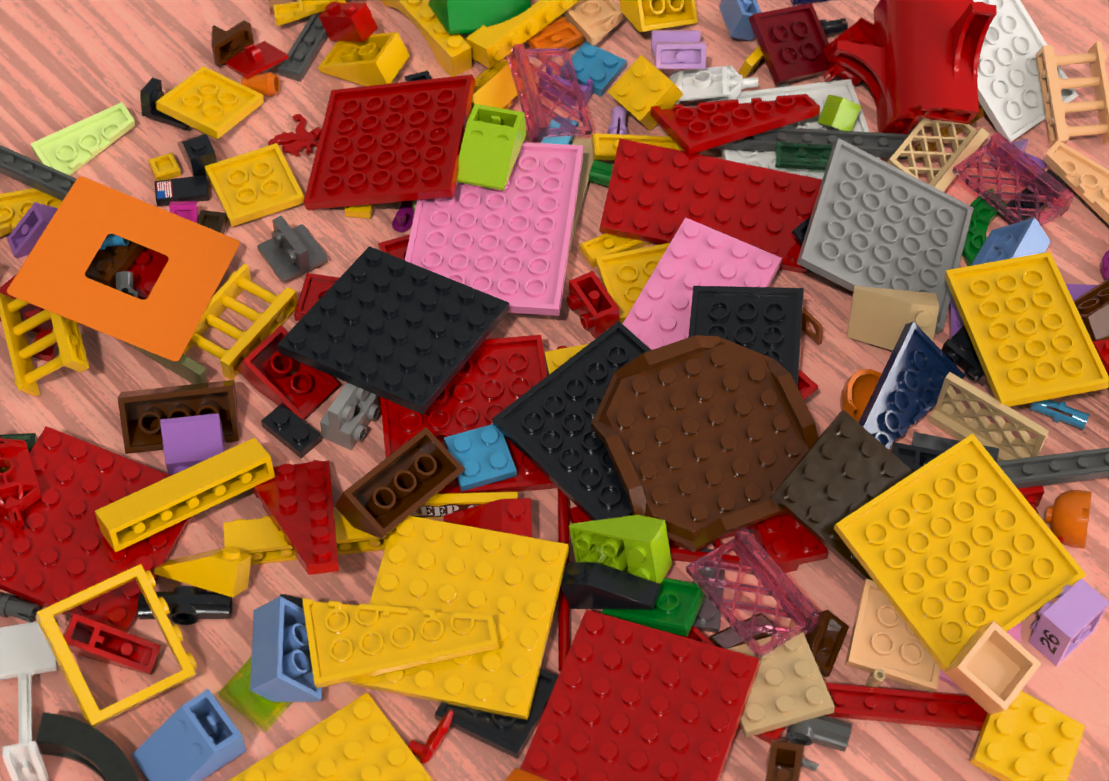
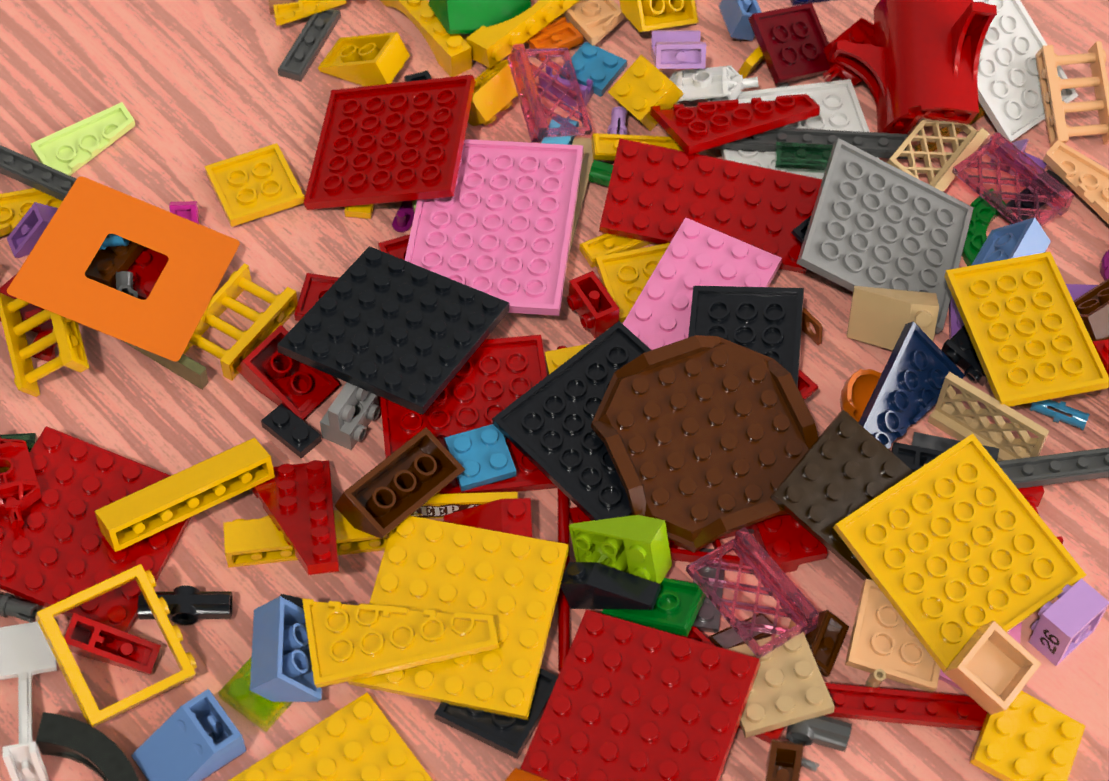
(143, 409): reddish brown slope -> none
(149, 95): black bracket -> none
(164, 167): yellow tile -> none
(181, 189): black tile -> none
(191, 440): medium lavender slope -> none
(197, 153): black slope -> none
(209, 102): yellow plate -> none
(213, 220): dark brown plate -> none
(216, 570): yellow slope -> none
(231, 42): reddish brown slope -> none
(256, 59): red piece -> none
(265, 83): orange cone -> none
(291, 251): flat silver bracket -> none
(296, 142): red piece -> none
(348, 21): red brick -> none
(434, 740): red bar -> none
(490, 146): lime slope -> none
(834, 27): black pin -> none
(839, 113): lime panel -> none
(1070, 517): orange cylinder -> none

